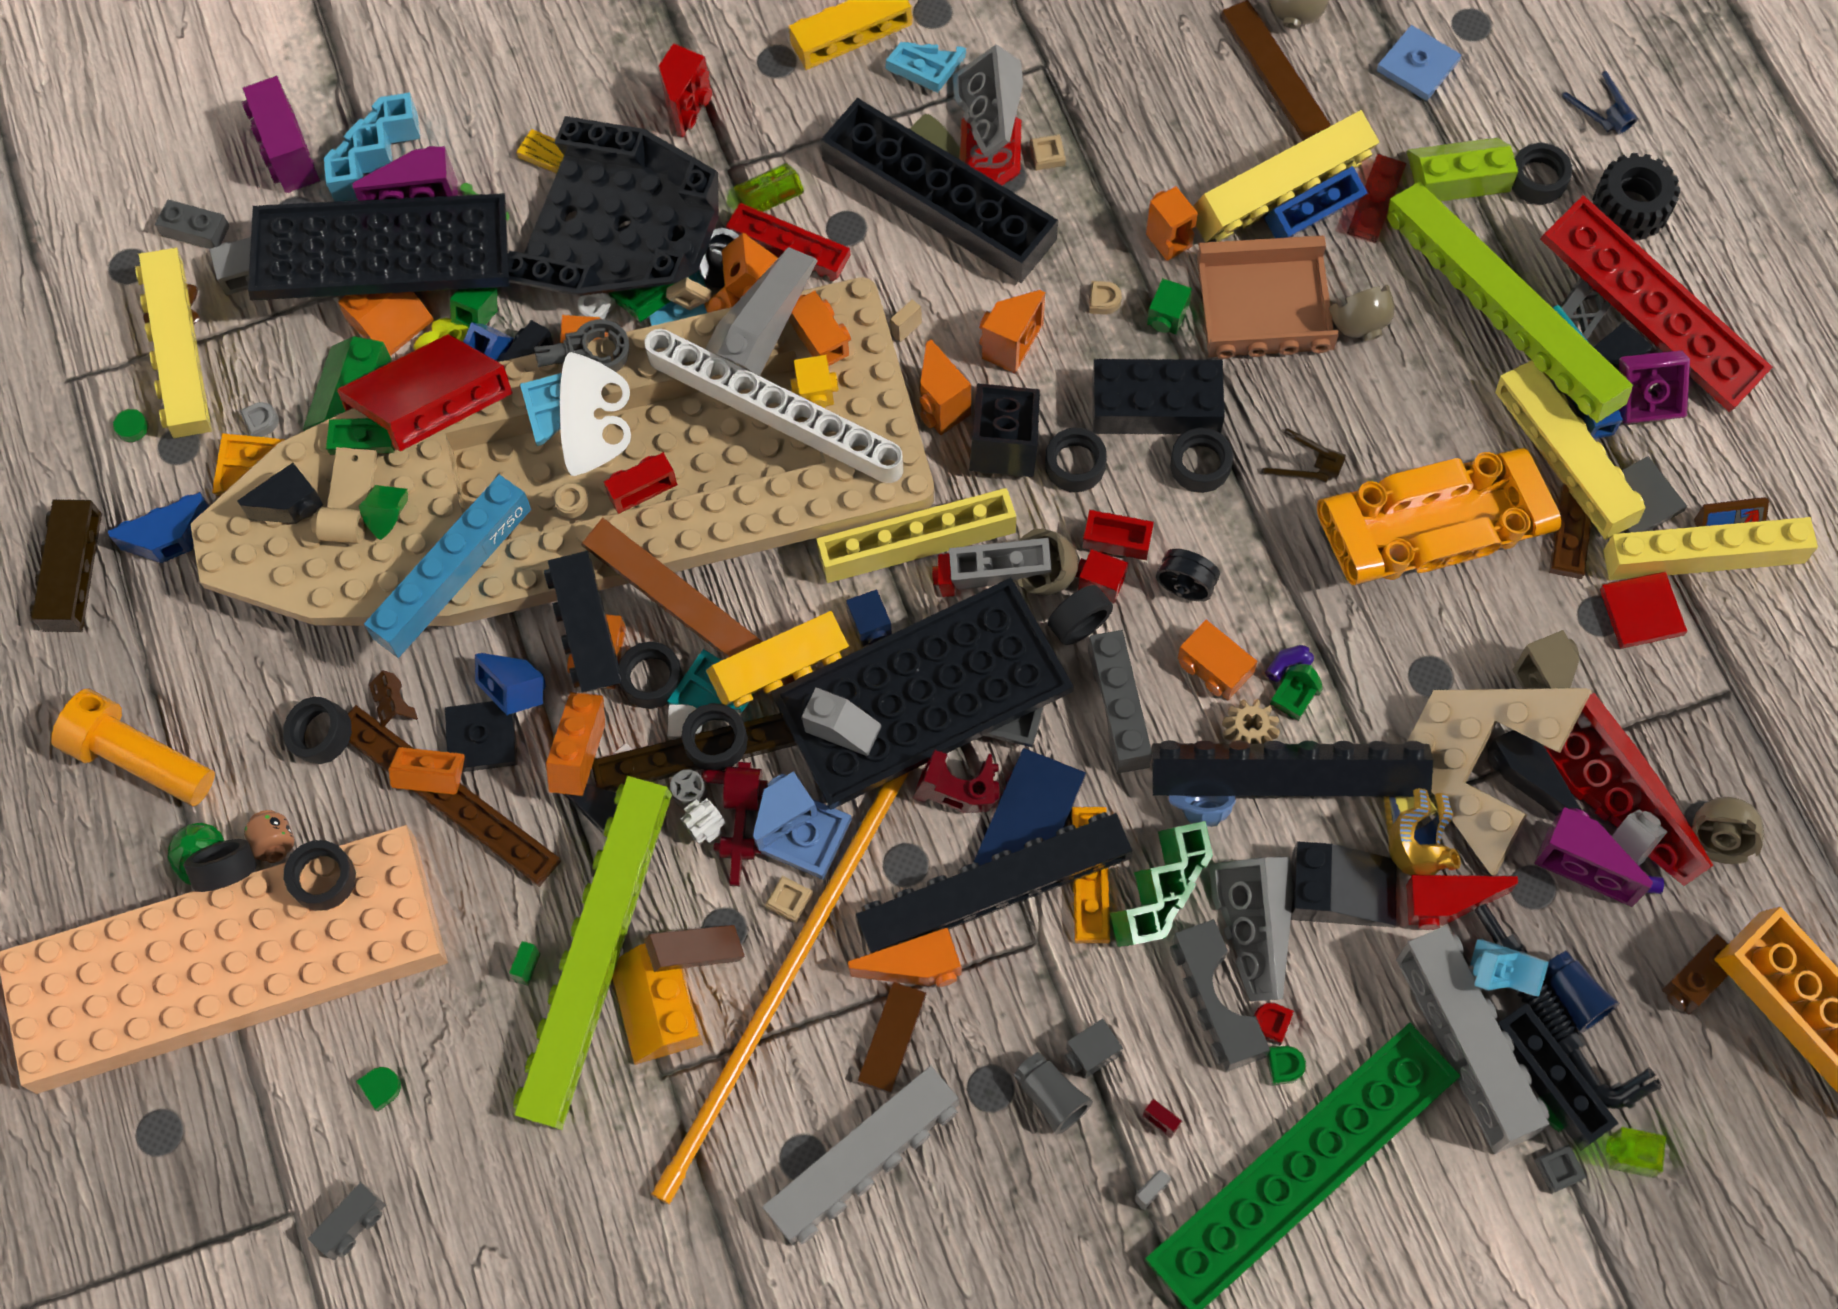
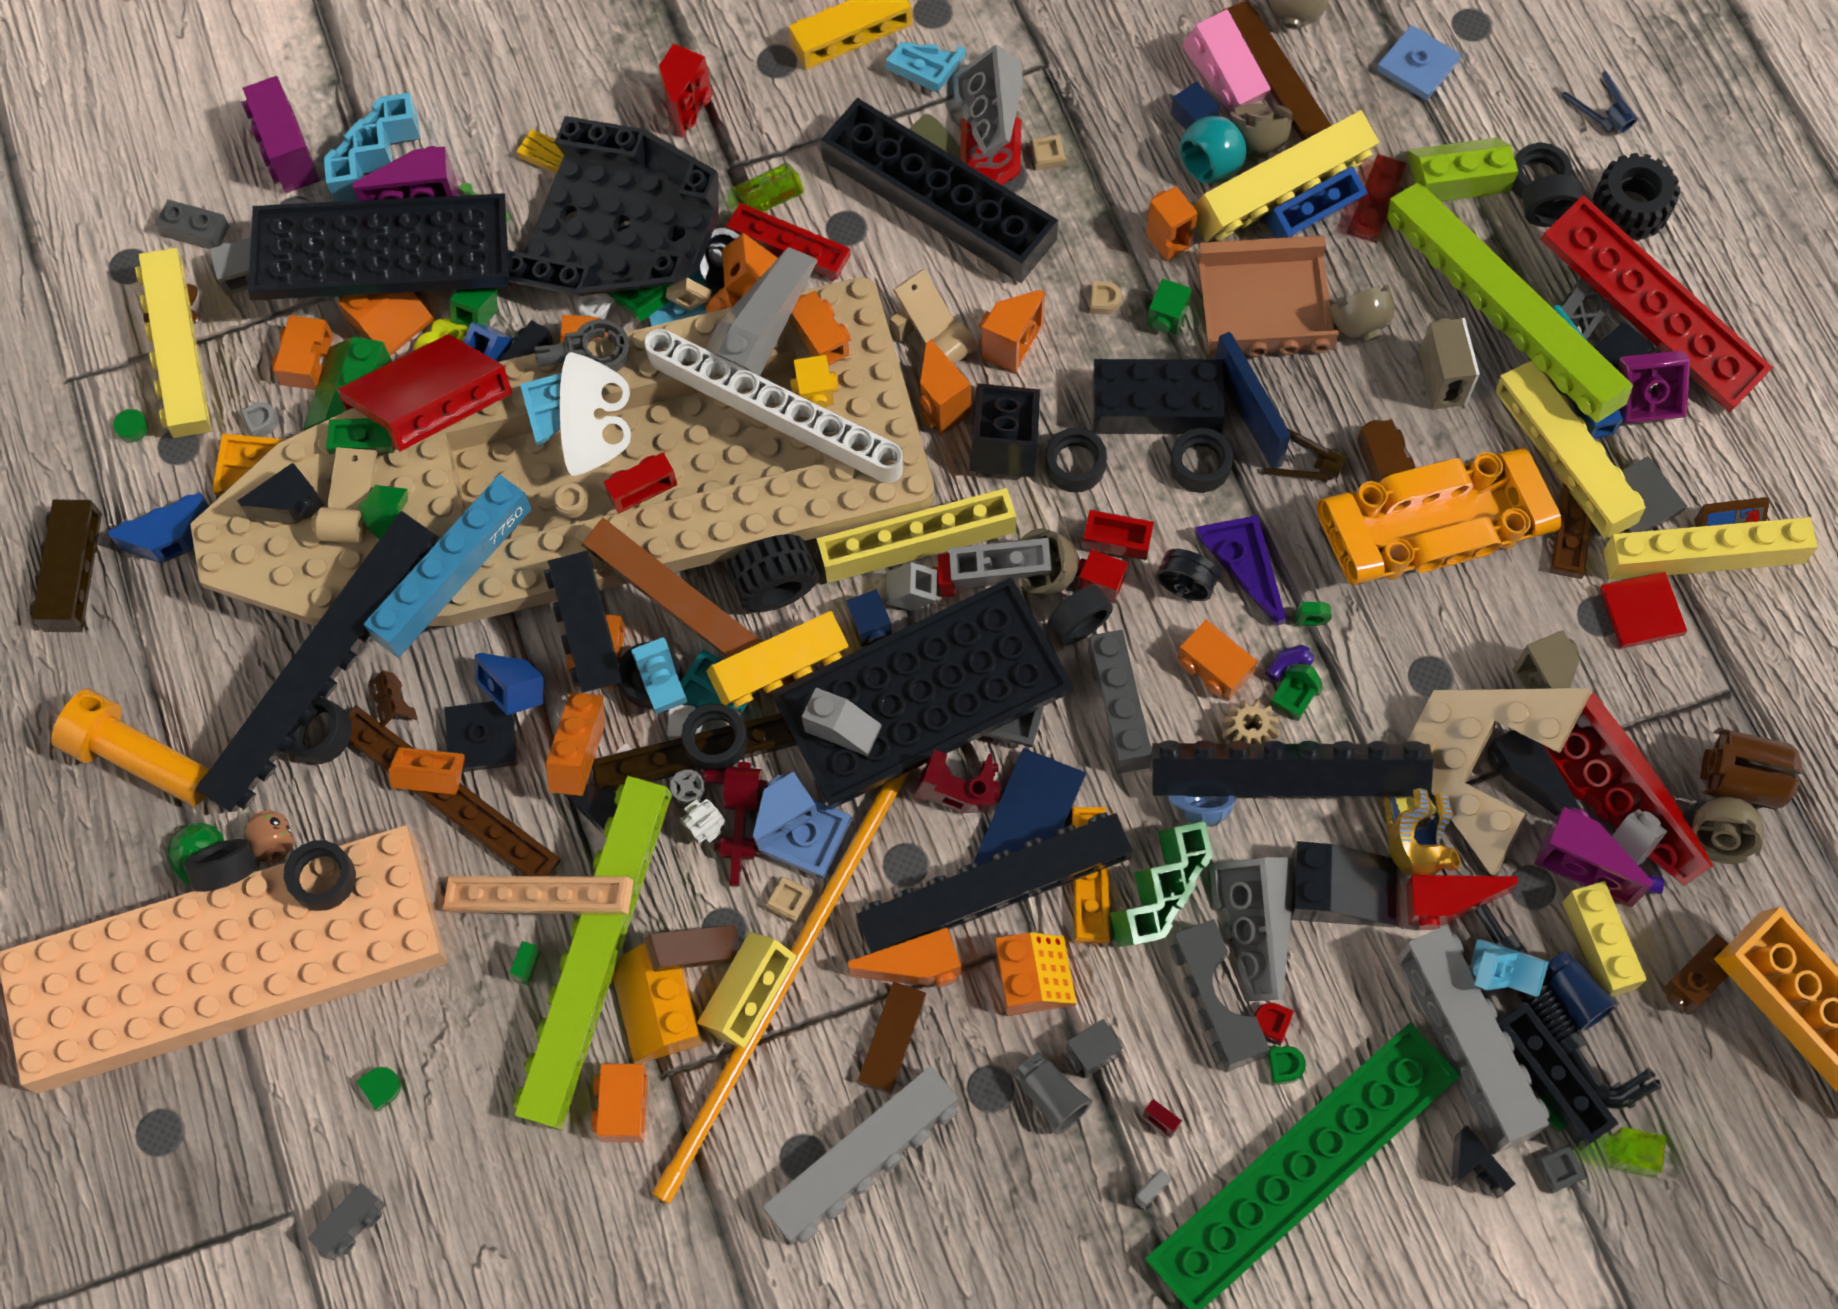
(300, 352): none -> orange brick
(315, 666): none -> black brick
(538, 894): none -> light nougat tile
(620, 1103): none -> orange brick
(659, 675): none -> medium azure bracket
(747, 989): none -> light yellow brick
(772, 573): none -> black tyre
(911, 586): none -> light grey brick
(933, 318): none -> tan door
(1034, 972): none -> orange slope
(1192, 105): none -> dark blue brick
(1212, 149): none -> teal wheel
(1226, 61): none -> bright pink wedge
(1244, 554): none -> dark purple wing
(1252, 401): none -> dark blue tile
(1262, 128): none -> dark tan cylinder
(1313, 614): none -> green tile
(1383, 449): none -> reddish brown brick
(1448, 363): none -> dark tan piece
(1472, 1155): none -> black slope
(1546, 189): none -> black tyre
(1604, 939): none -> light yellow brick
(1751, 769): none -> reddish brown cylinder

